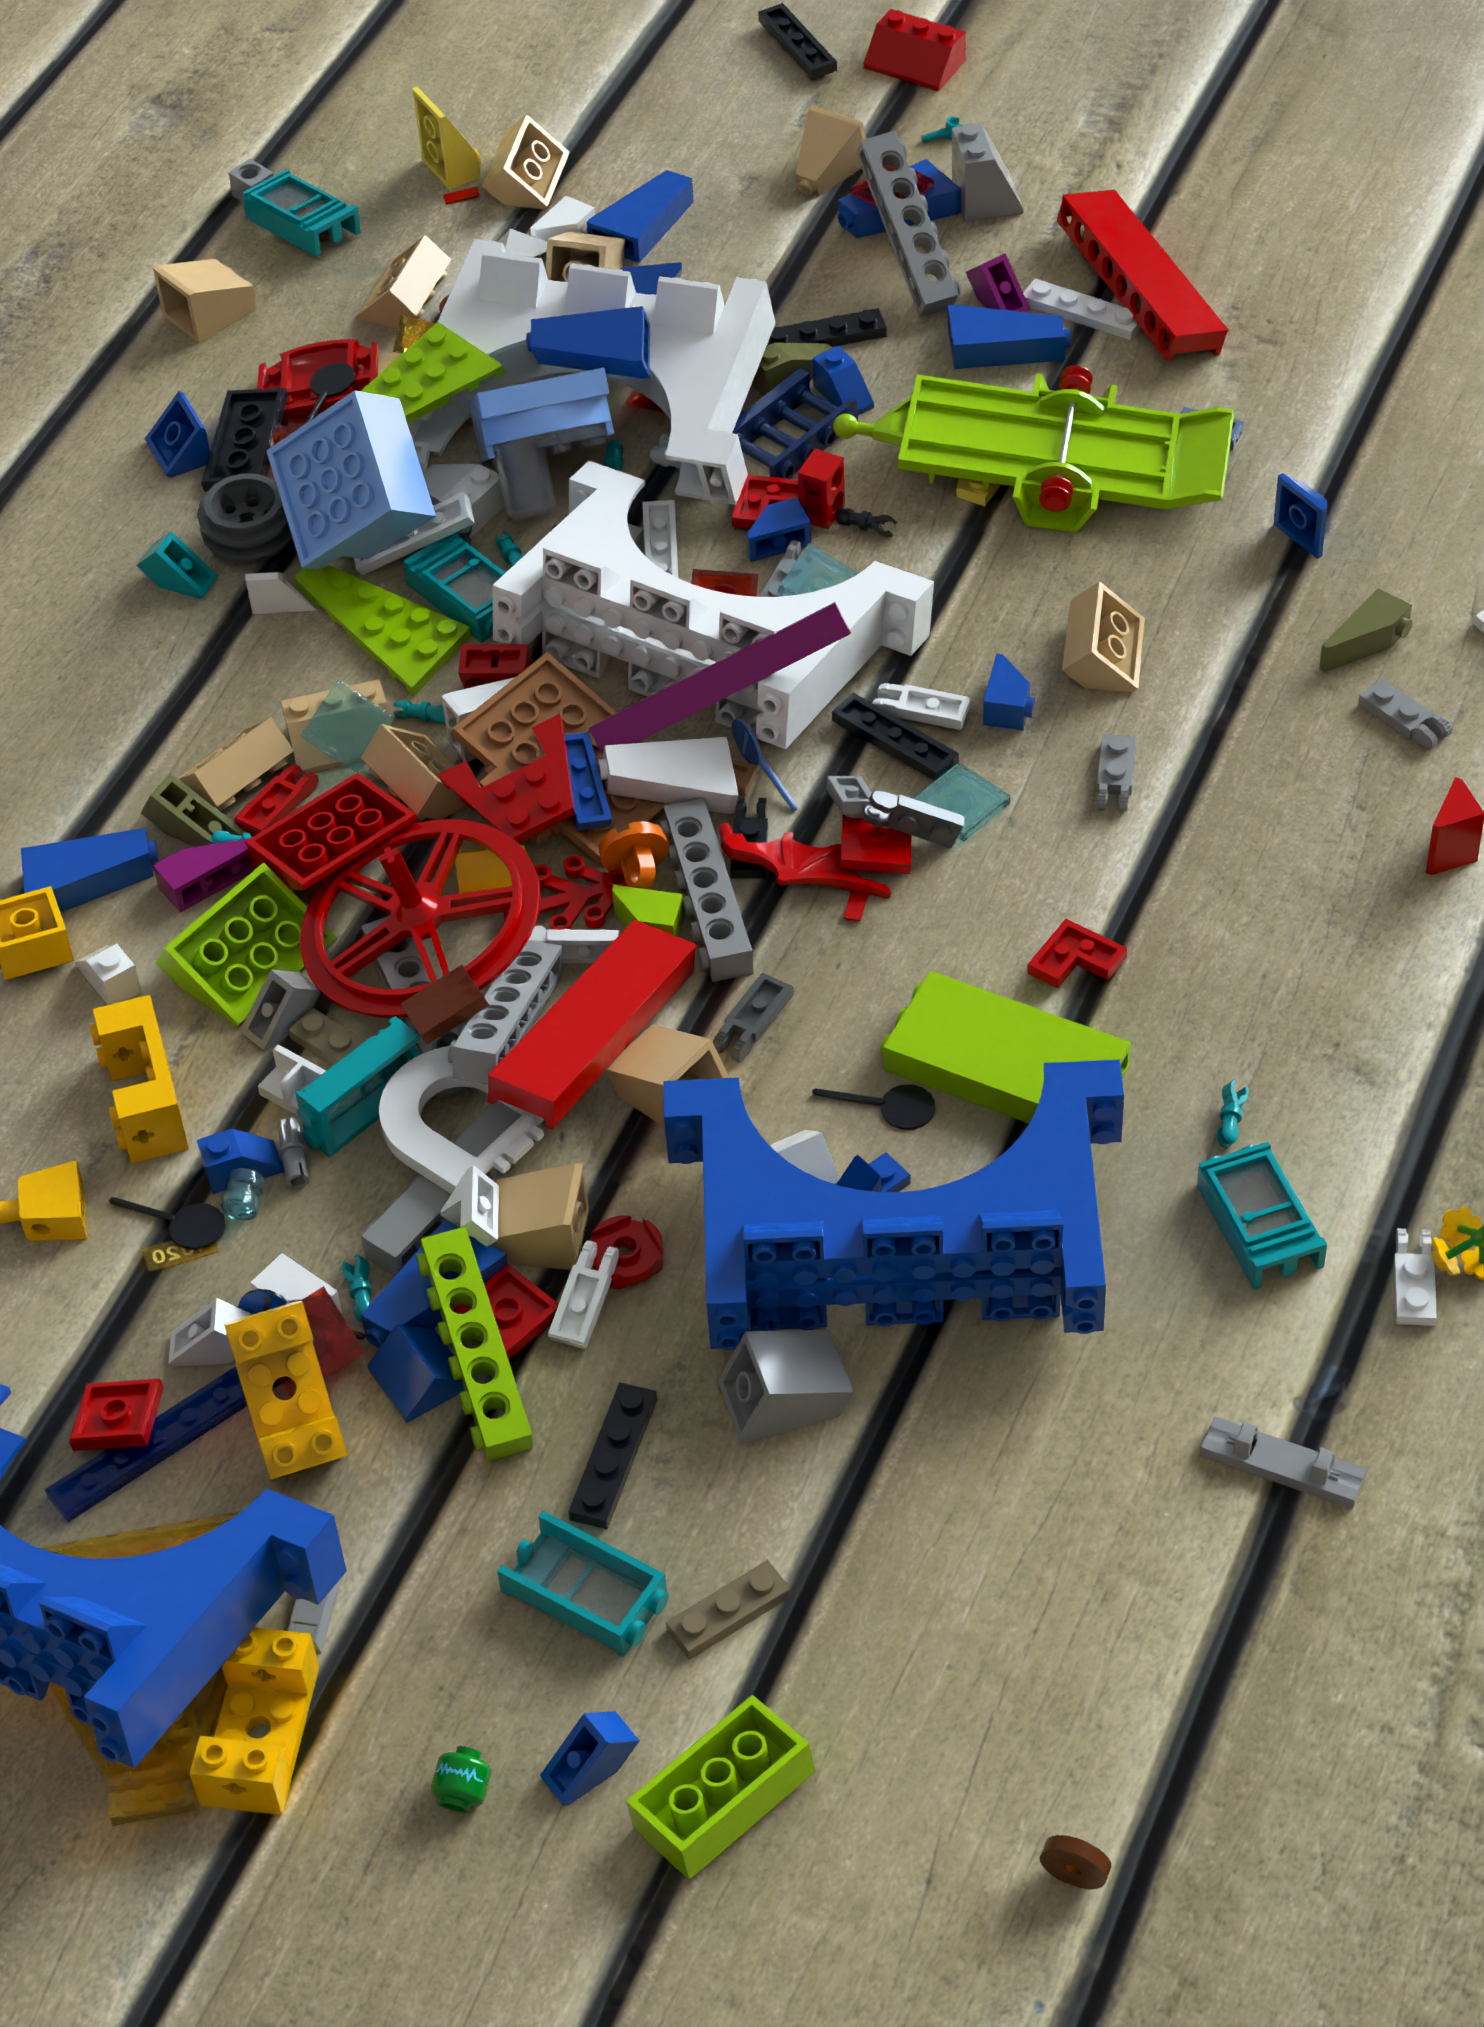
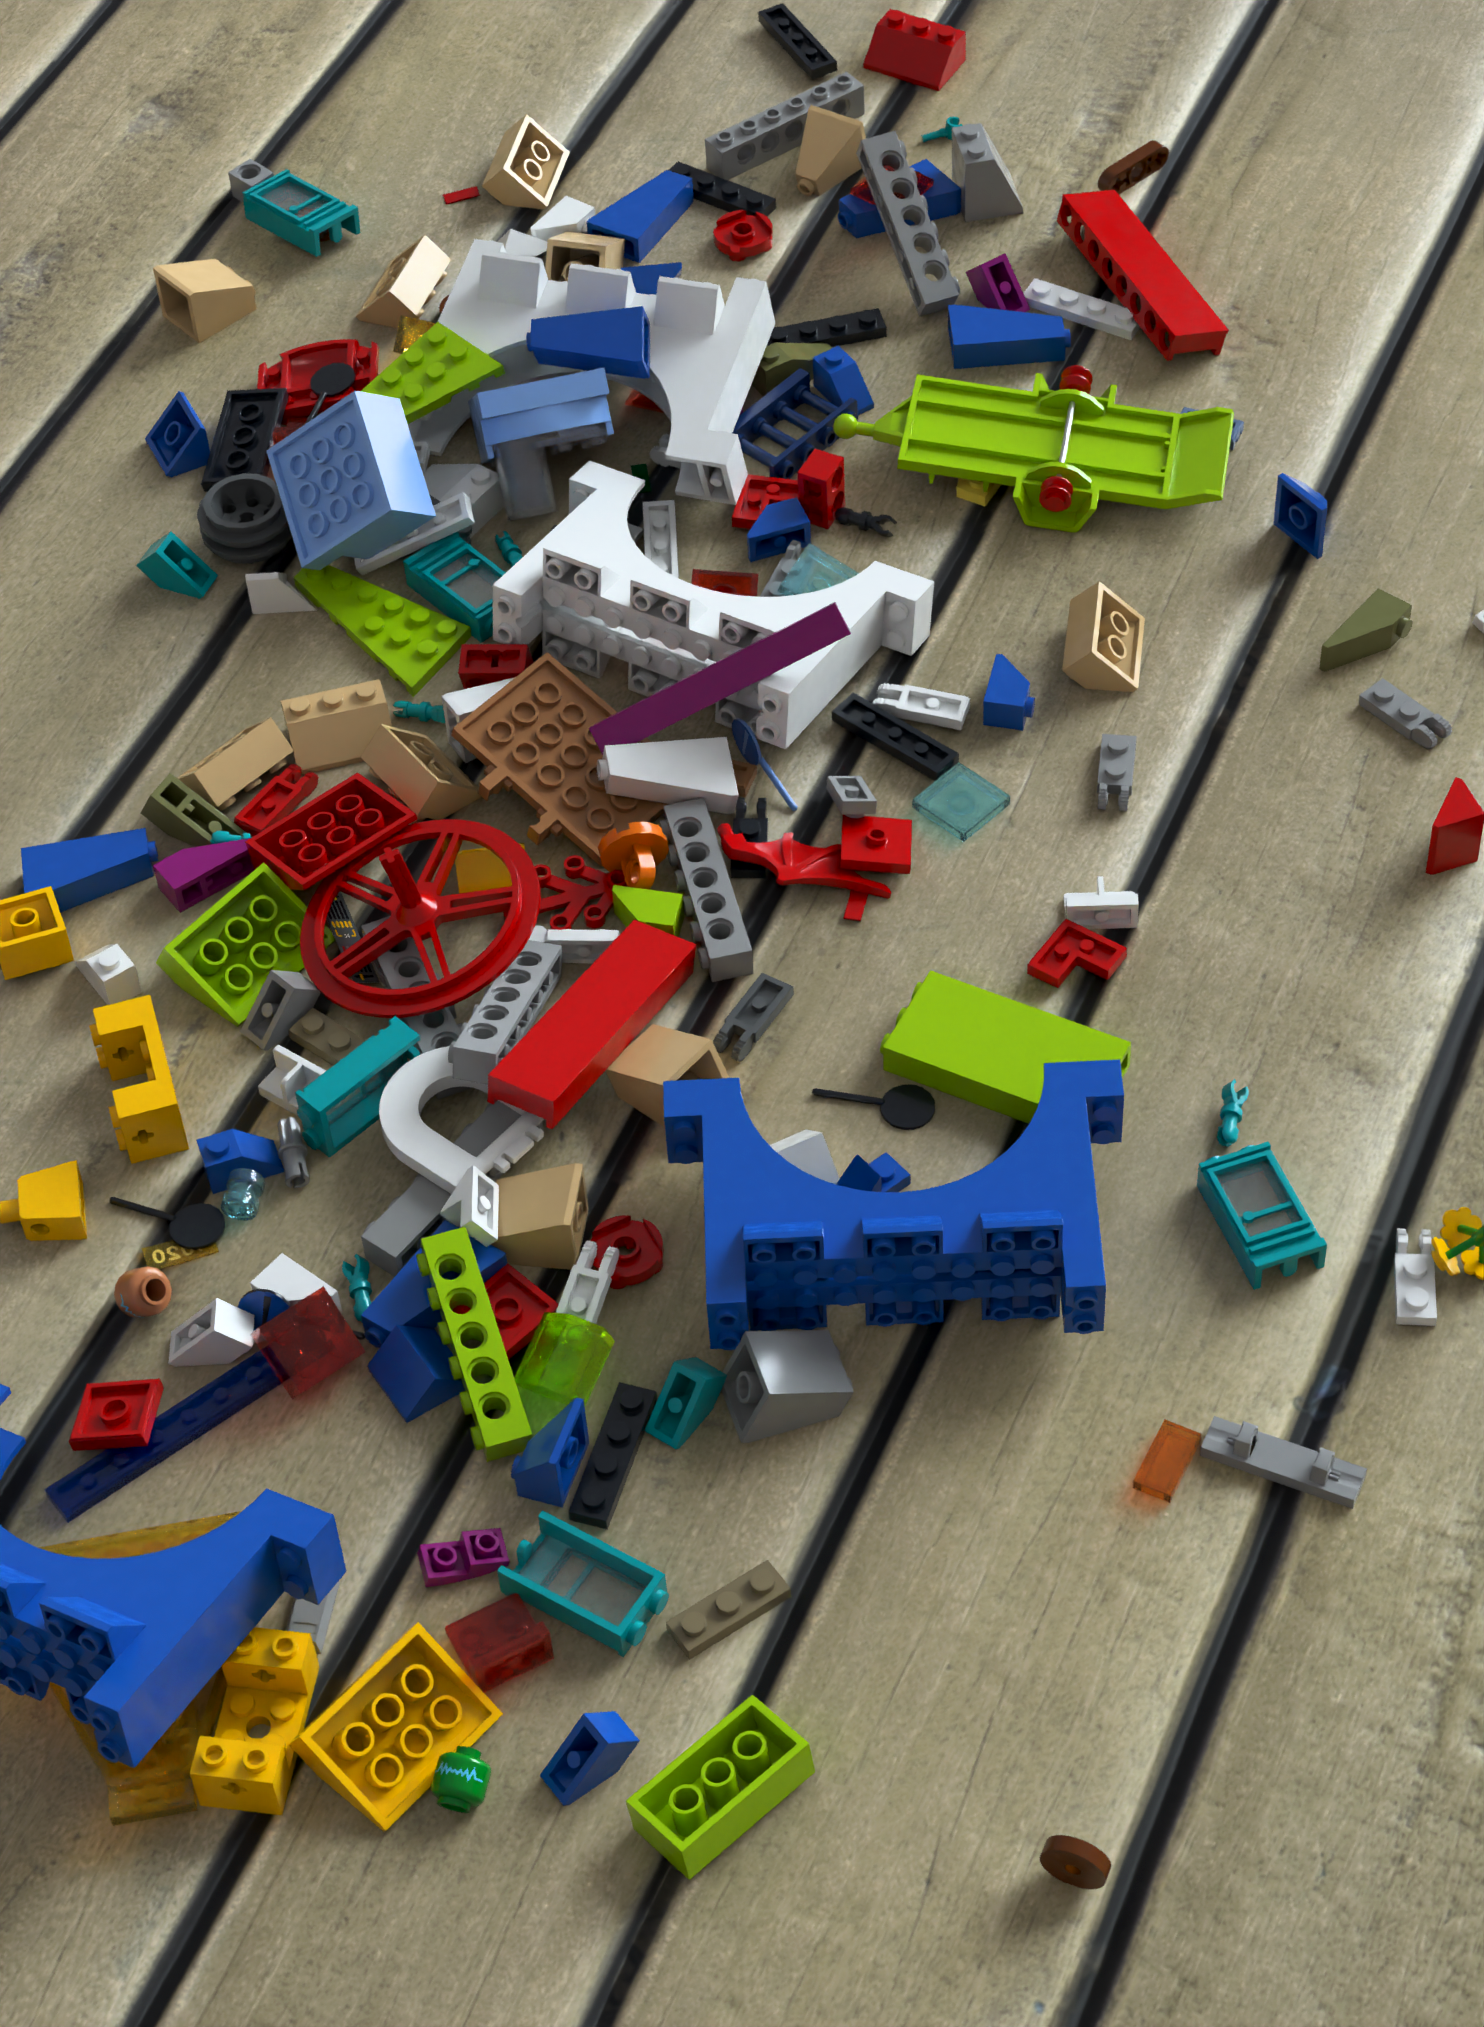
(143, 1292): none -> nougat head
(293, 1430): yellow plate -> none
(345, 725): clear light blue tile -> none
(346, 935): none -> dark grey sticker
(393, 1725): none -> yellow slope
(443, 146): light yellow slope -> none
(444, 1004): copper tile -> none
(470, 1557): none -> magenta slope
(500, 1642): none -> clear red bracket
(526, 798): red wing -> none
(553, 1457): none -> blue slope
(564, 1358): none -> clear neon green slope
(587, 787): blue plate -> none
(614, 452): teal piece -> none
(640, 471): none -> dark green piece
(685, 1400): none -> teal slope
(724, 193): none -> black plate
(755, 236): none -> red plate
(779, 127): none -> light grey brick
(913, 818): dark grey hinge -> none
(1102, 908): none -> white panel
(1145, 162): none -> reddish brown beam
(1167, 1461): none -> clear orange tile

